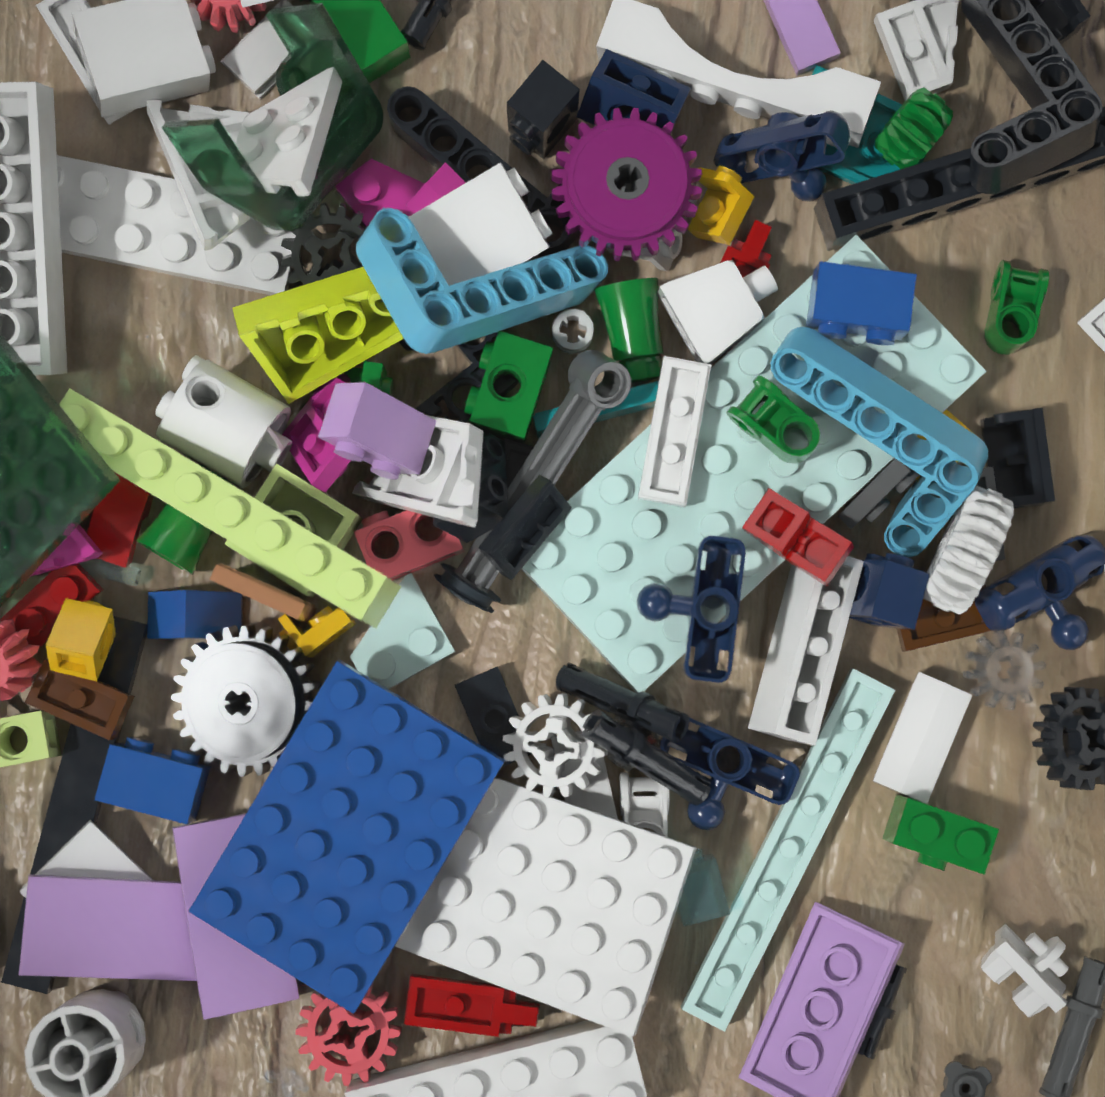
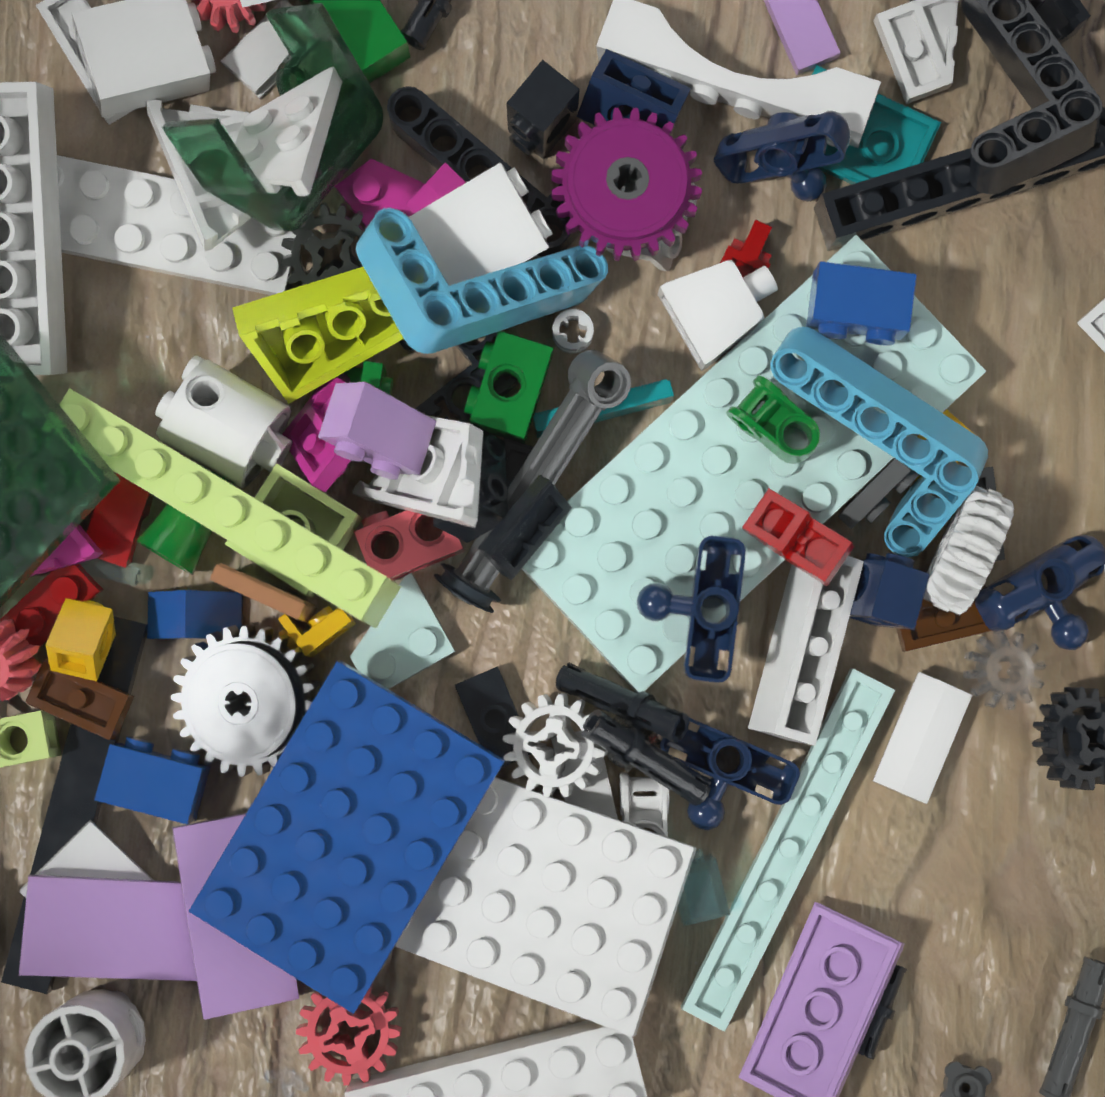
(466, 1006): red hinge -> none
(633, 325): green plant -> none
(674, 431): white tile -> none
(721, 206): yellow bracket -> none
(914, 128): green gear -> none
(940, 835): green brick -> none
(1018, 299): green piece -> none
(1019, 457): black hinge -> none
(1041, 985): white hips -> none

